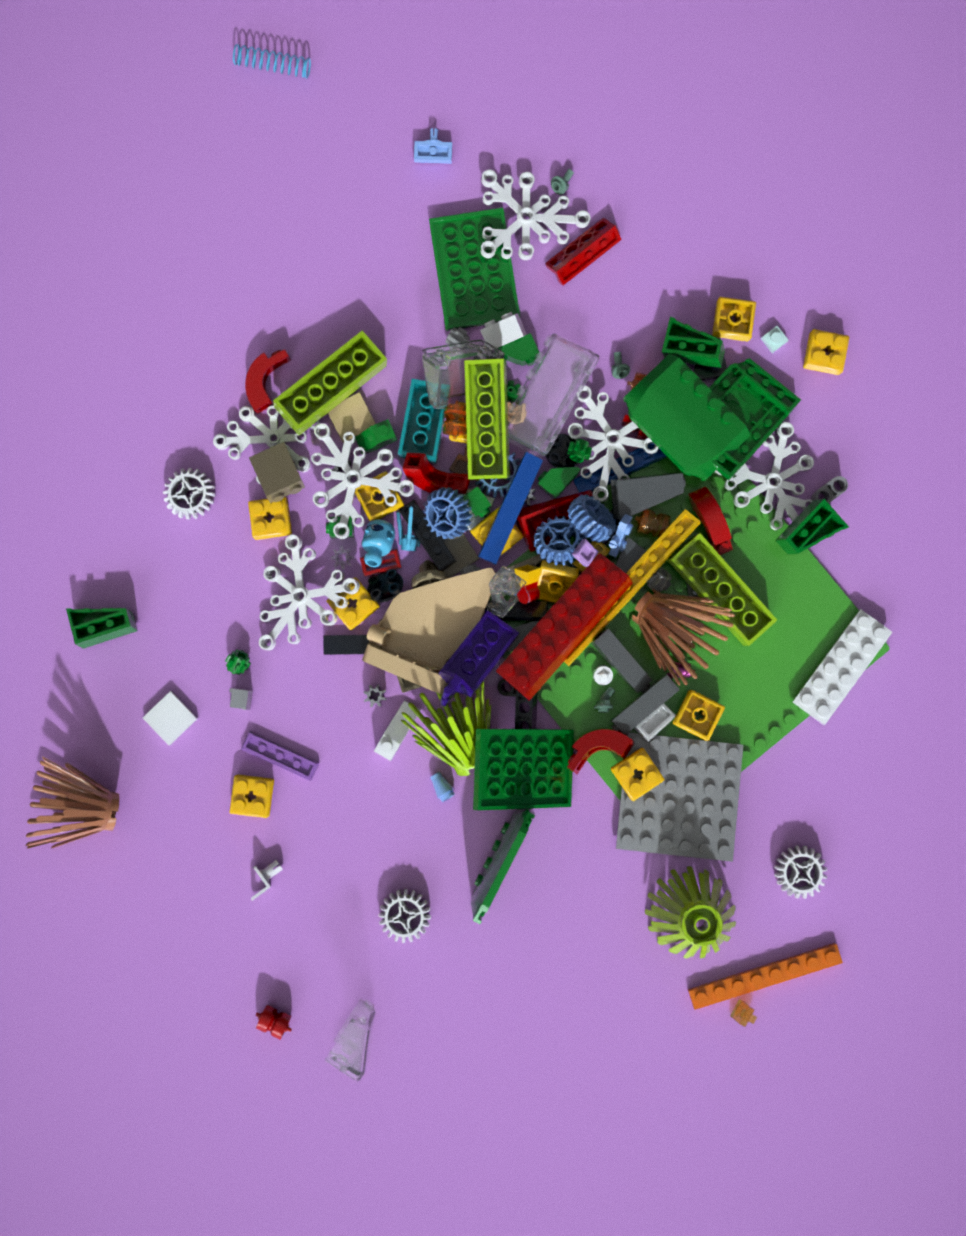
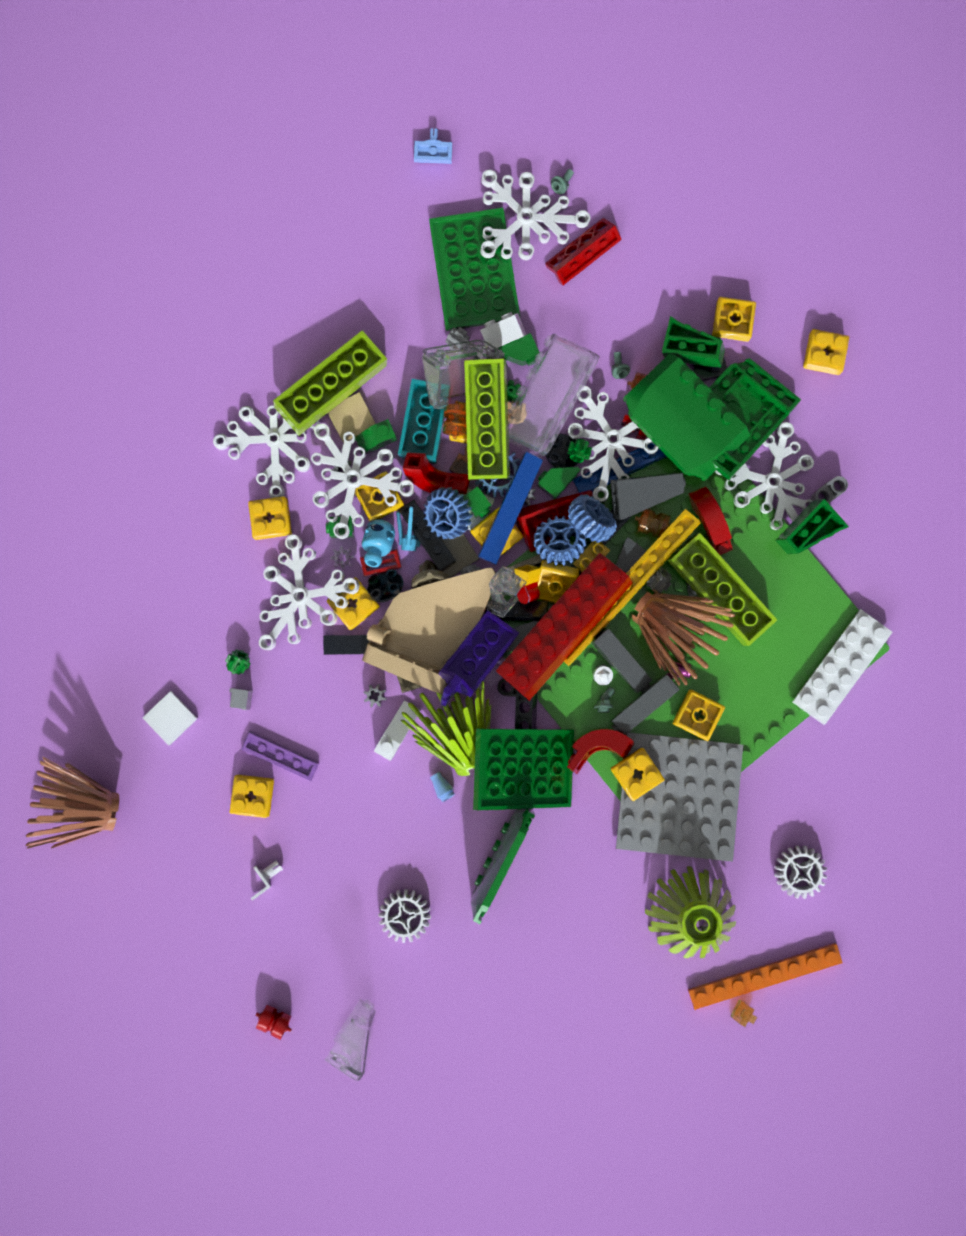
(99, 625): green wedge -> none
(186, 486): white gear -> none
(257, 376): red arch -> none
(268, 60): medium azure piece -> none
(277, 472): dark tan brick -> none
(585, 553): lavender tile -> none
(618, 540): light blue plate -> none
(655, 722): white tile -> none
(774, 339): light aqua plate -> none

